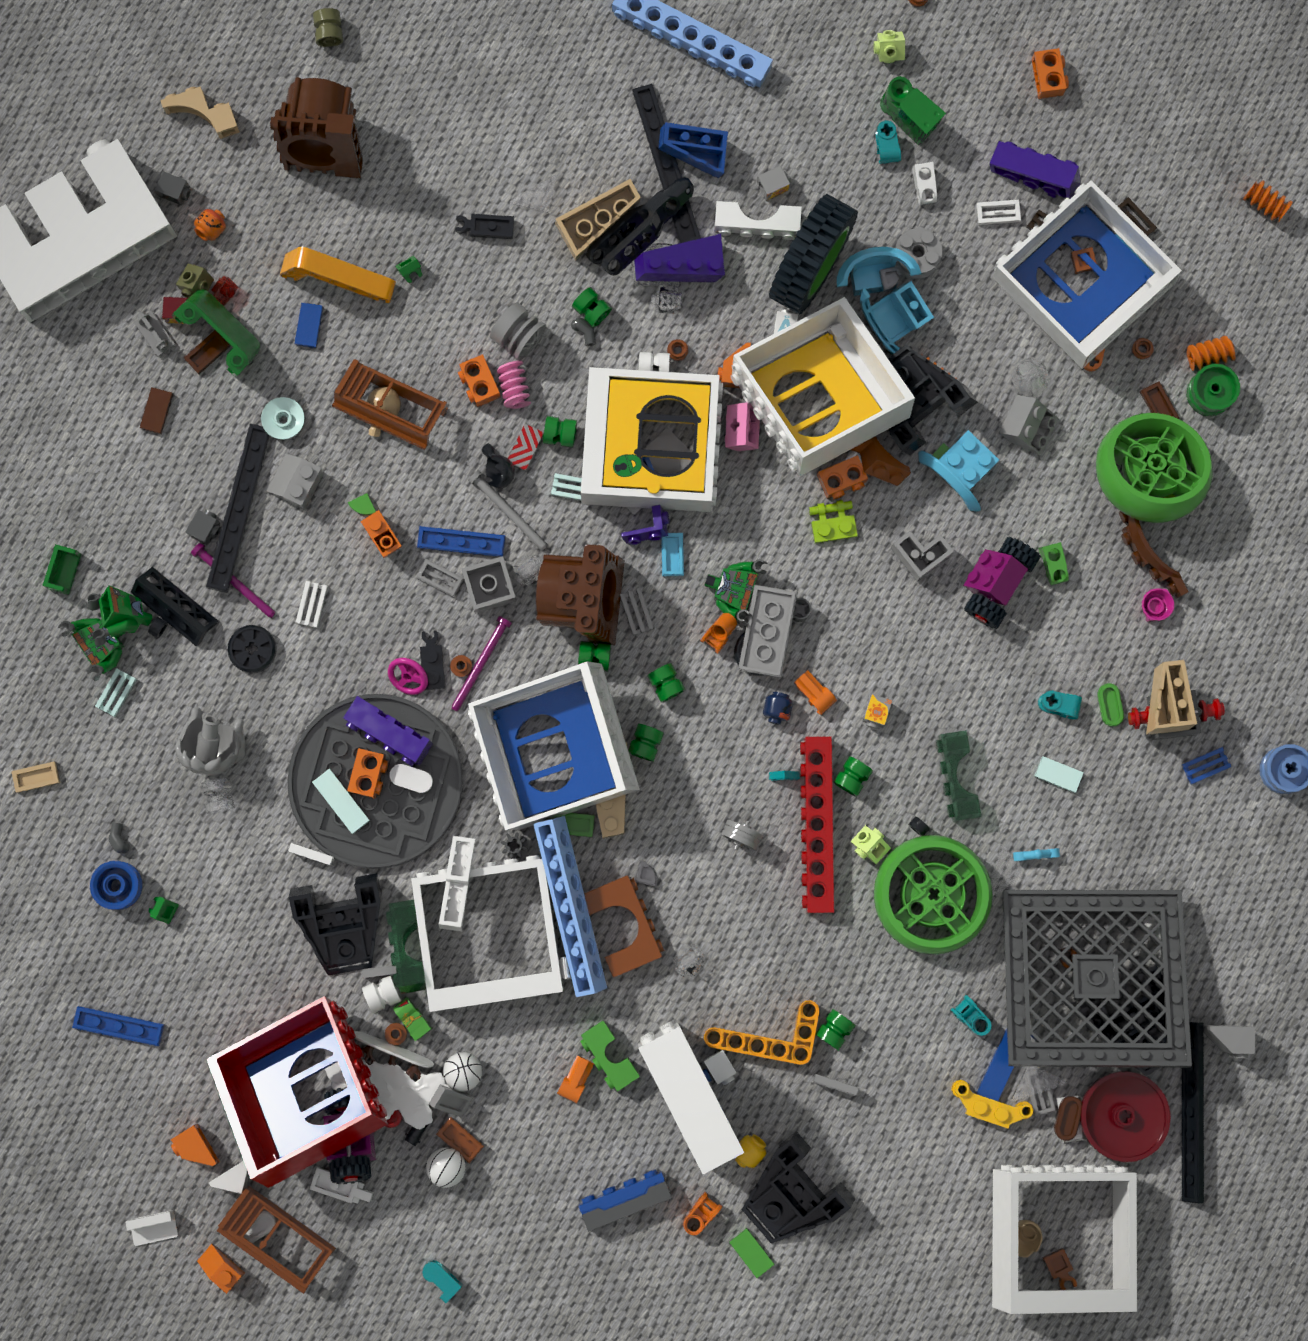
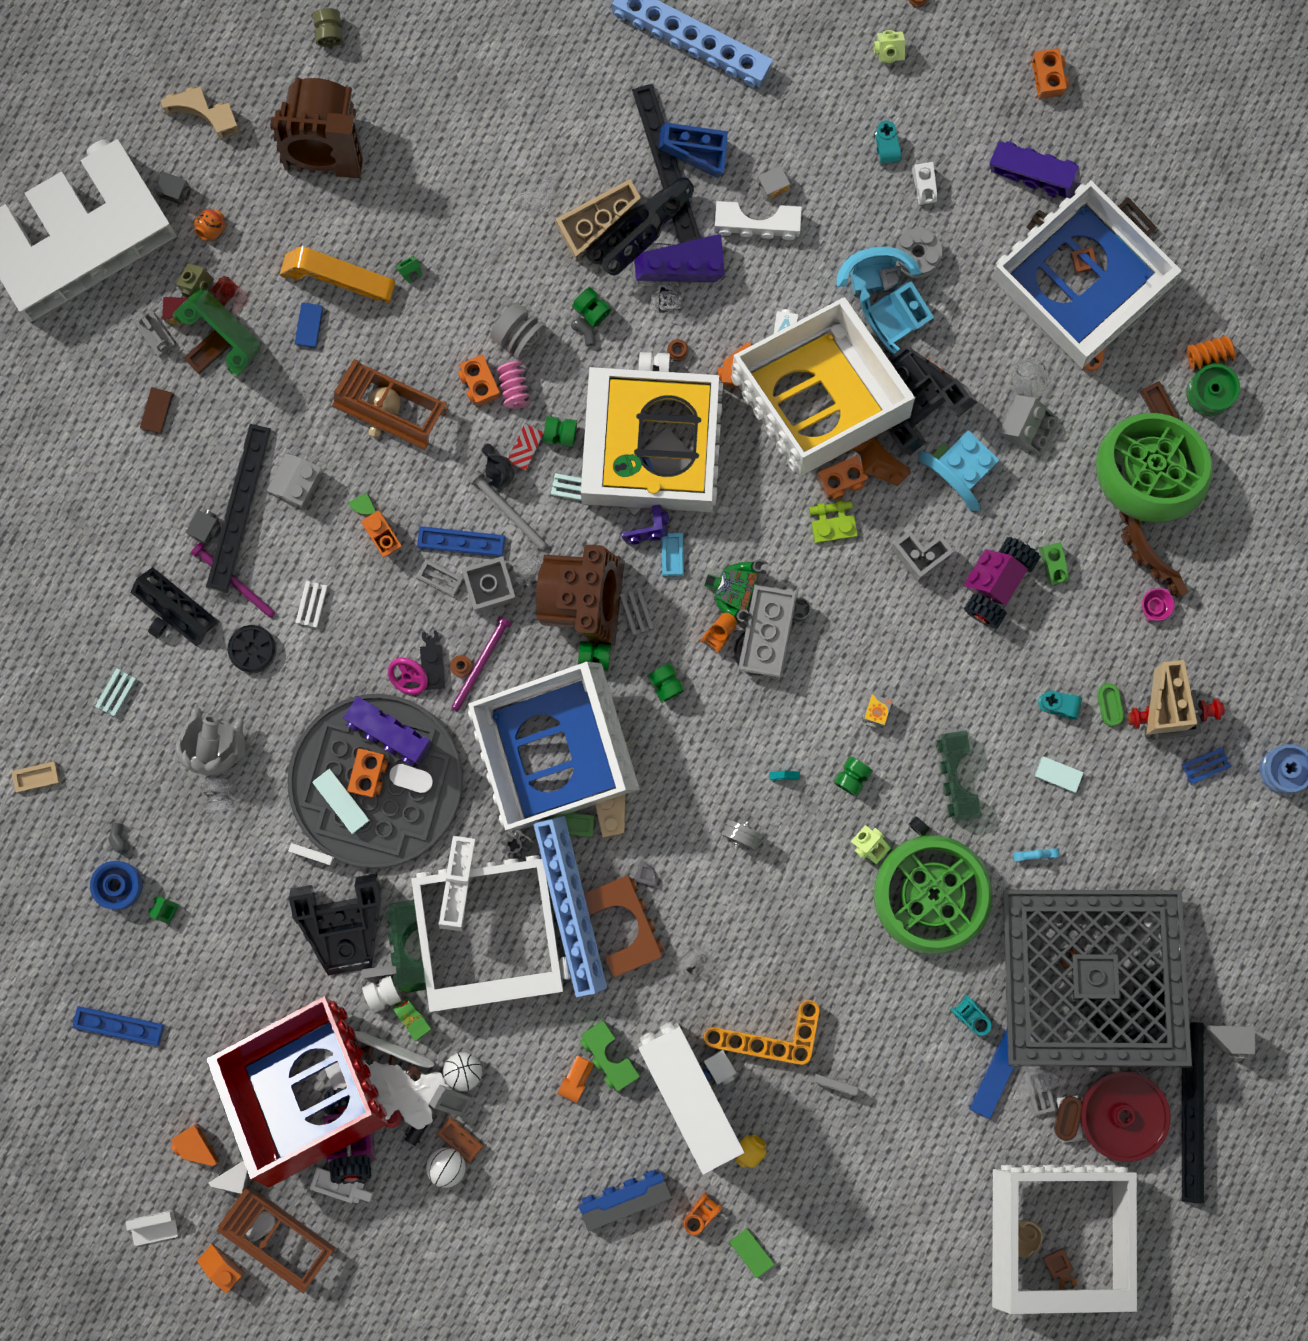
(62, 569): green panel -> none
(101, 657): torso -> none
(119, 613): green torso -> none
(280, 408): light aqua dish -> none
(402, 1037): dark orange plate -> none
(442, 1278): teal leg -> none
(487, 226): black plate -> none
(645, 743): green wheel -> none
(741, 428): bright pink brick -> none
(777, 708): dark blue head -> none
(789, 1199): black wedge -> none
(813, 253): black wheel -> none
(817, 694): orange piece -> none
(823, 747): red brick -> none
(835, 1029): green wheel -> none
(911, 109): green piece -> none
(989, 1109): yellow plate -> none
(1017, 218): white tile -> none
(1142, 342): dark orange plate -> none
(1268, 200): orange piece -> none

